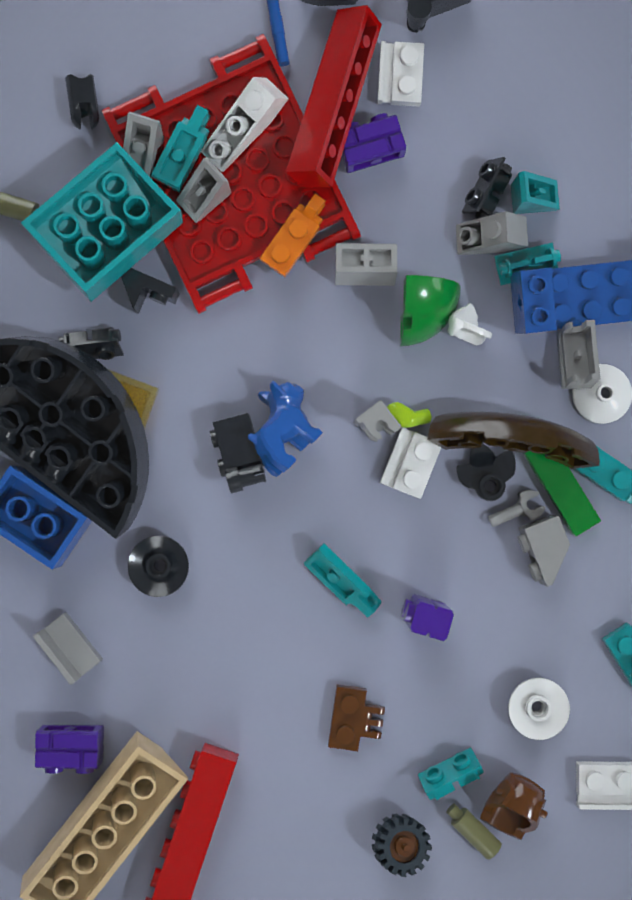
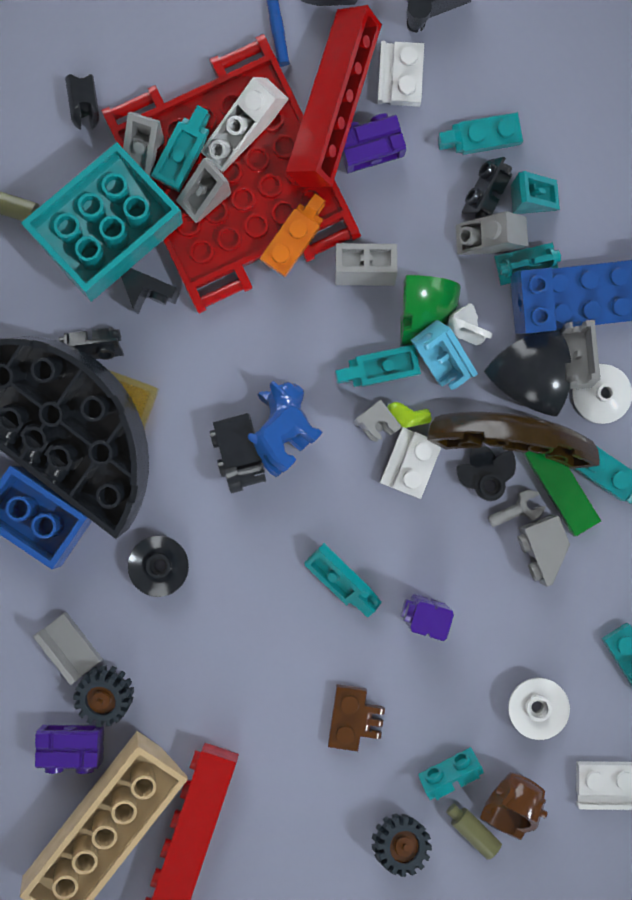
(103, 696): none -> black wheel
(380, 367): none -> teal hinge
(444, 355): none -> medium azure hinge
(483, 134): none -> teal hinge
(534, 372): none -> black brick

